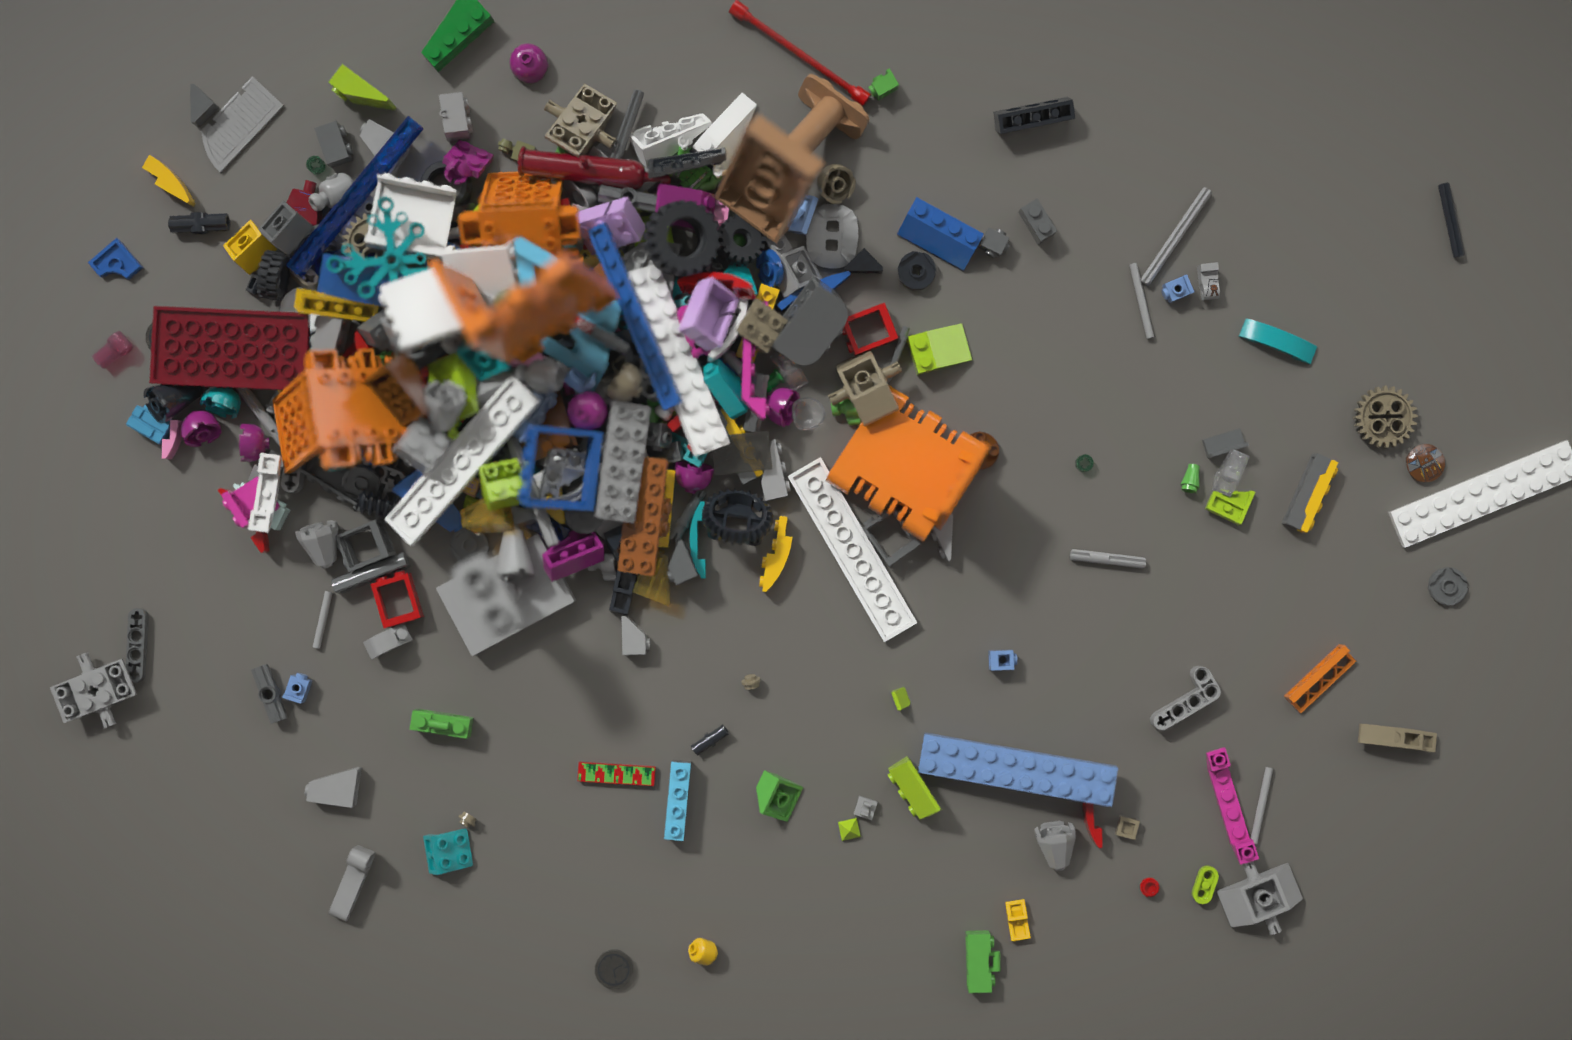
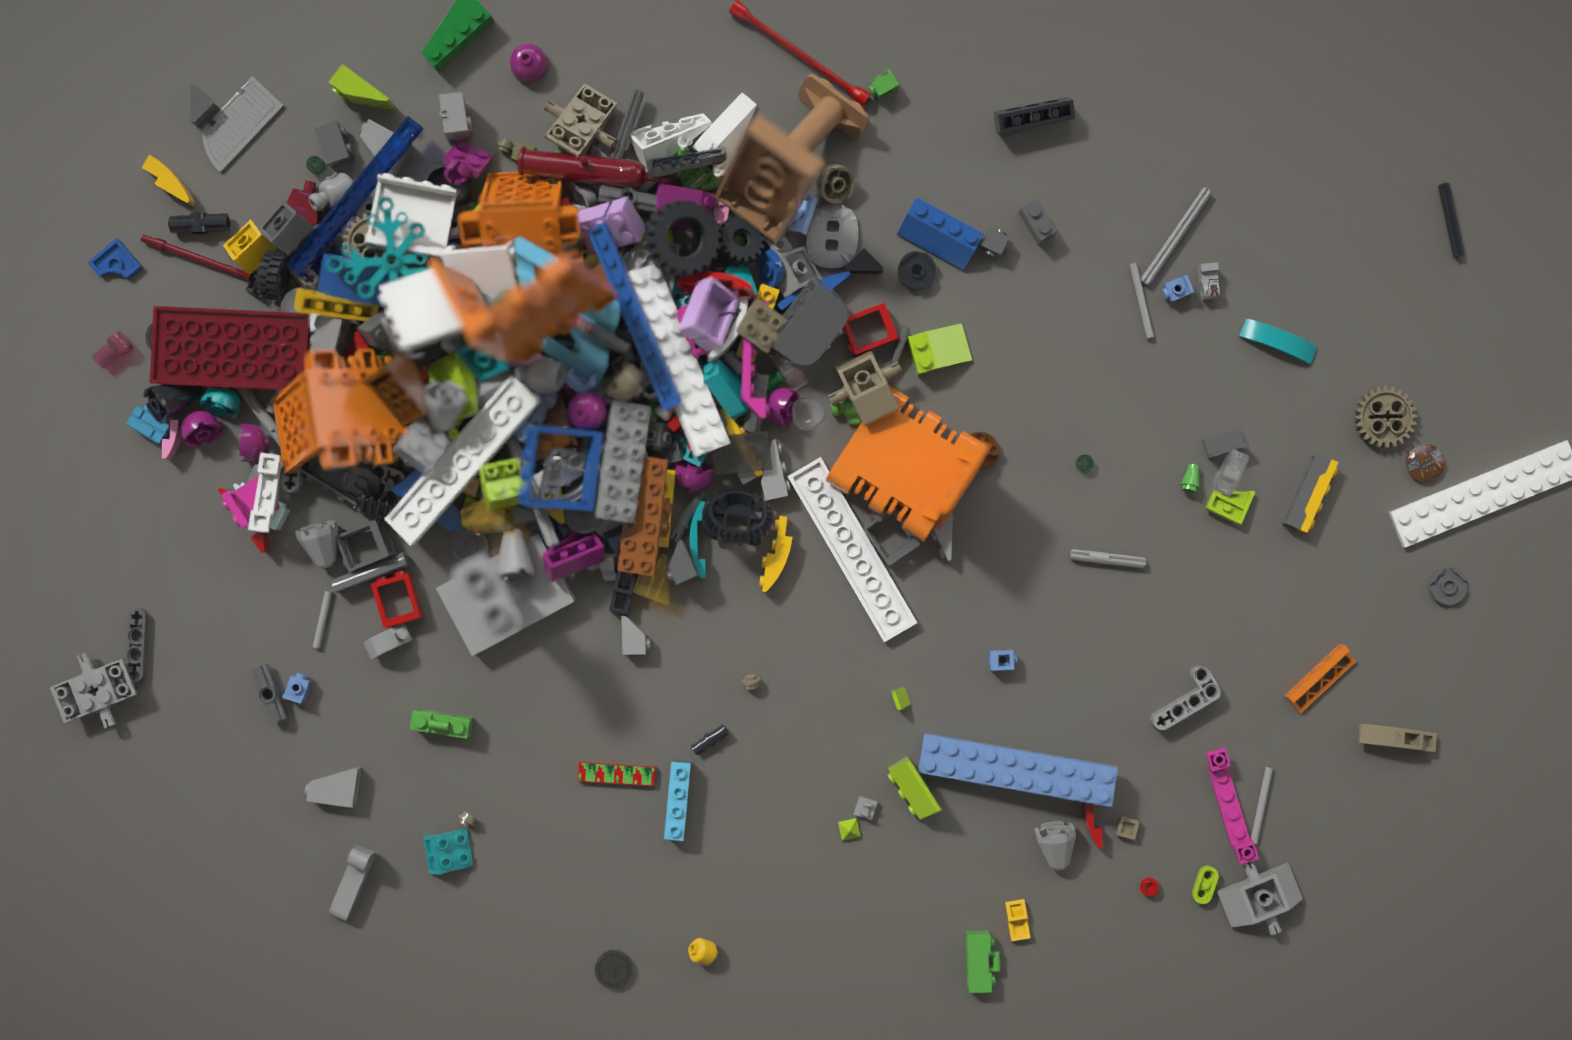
(162, 244): none -> dark red bar
(777, 795): bright green slope -> none

